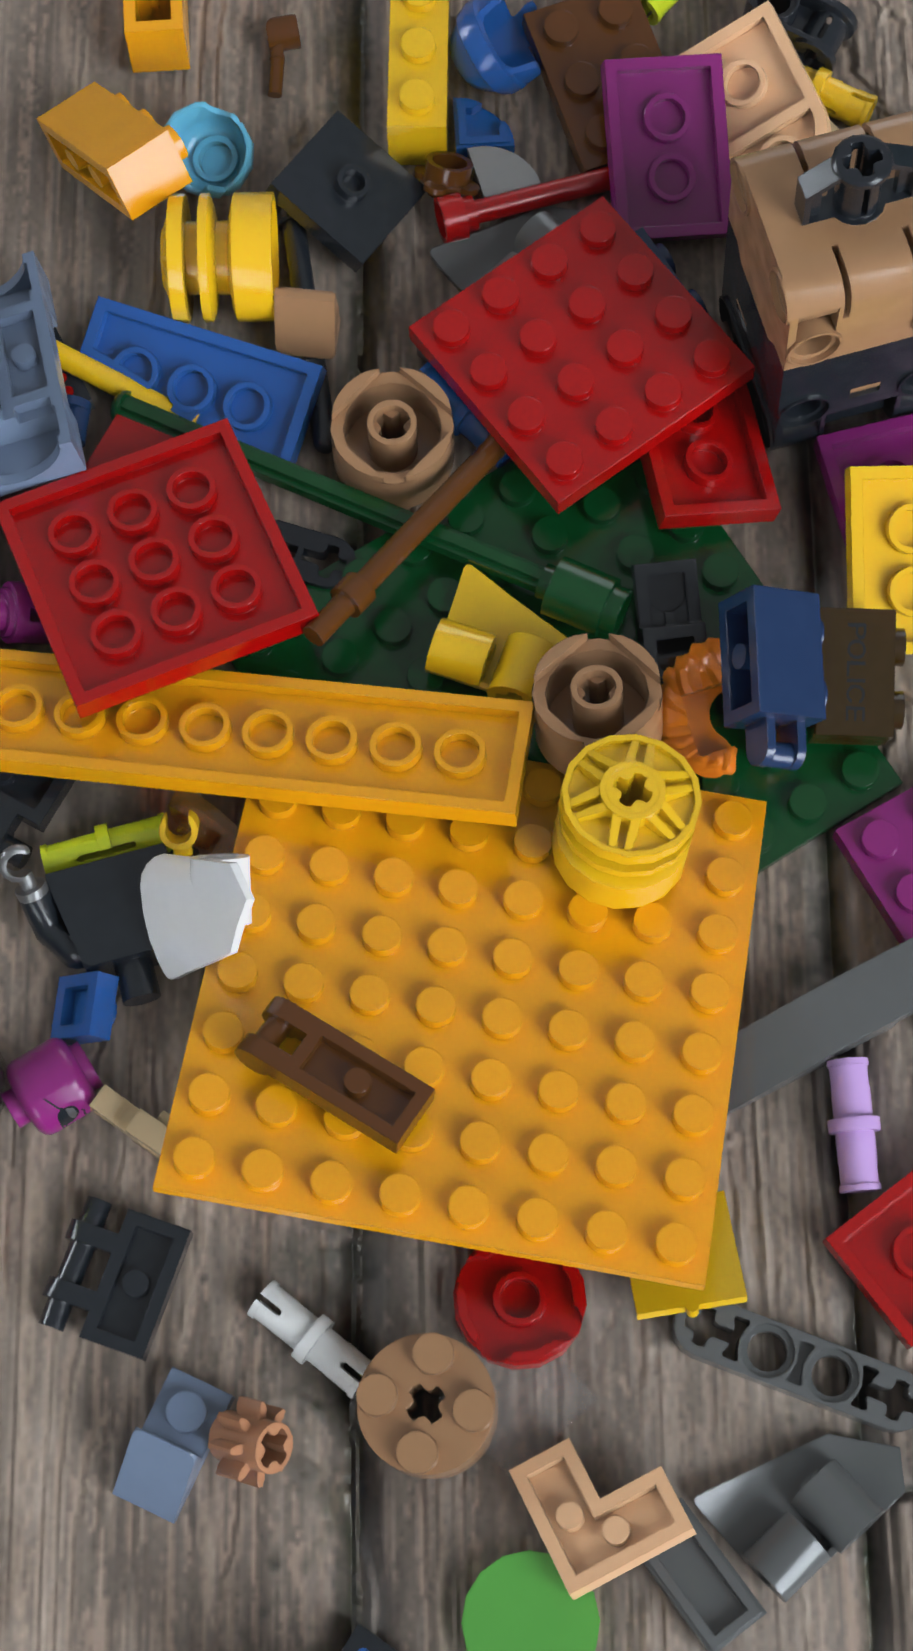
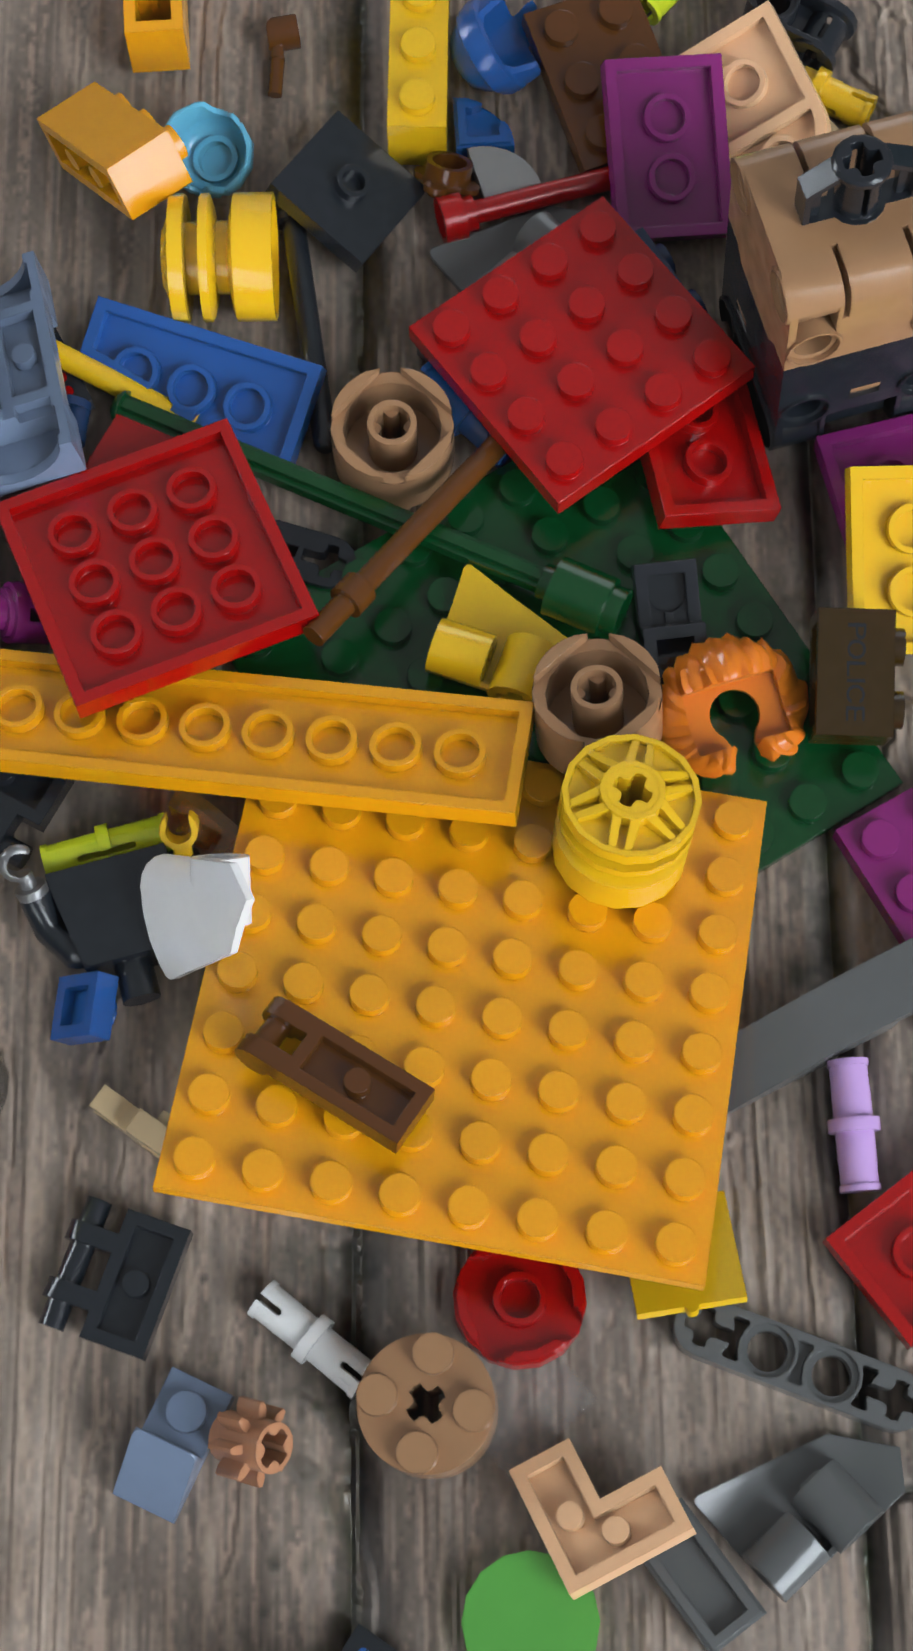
(51, 1086): magenta head -> none
(306, 322): medium nougat slope -> none
(772, 671): dark blue brick -> none

